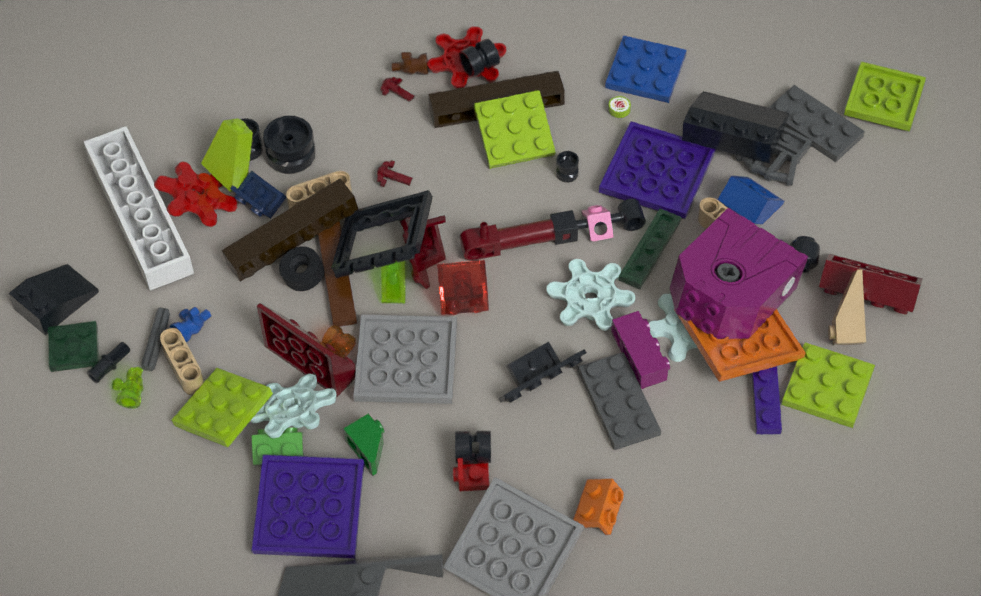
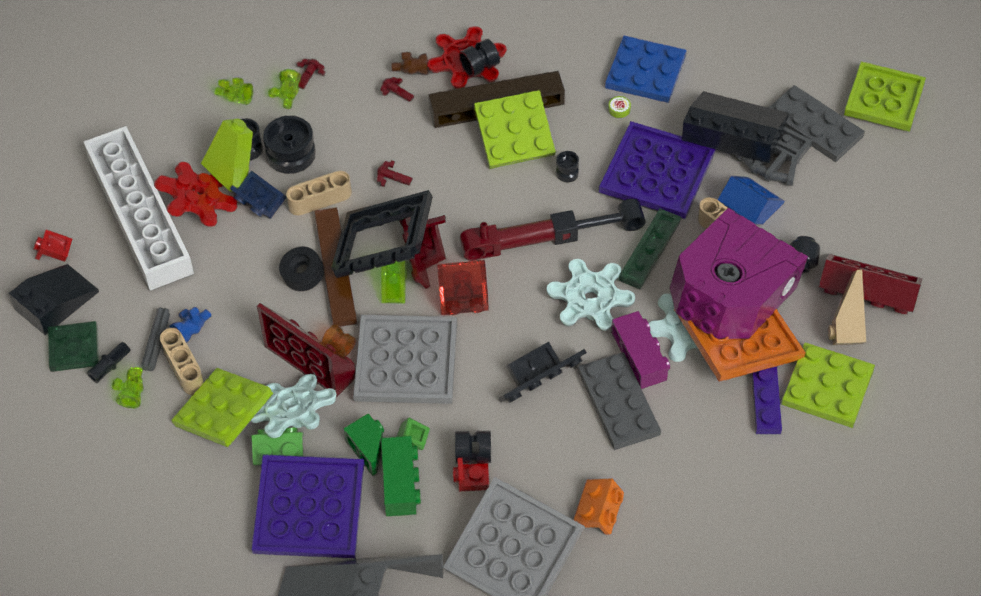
(52, 245): none -> red bracket
(235, 92): none -> clear neon green piece
(288, 87): none -> clear neon green piece
(290, 229): dark brown brick -> none
(312, 65): none -> dark red piece
(400, 476): none -> green brick
(415, 429): none -> bright green slope
(598, 214): bright pink bracket -> none

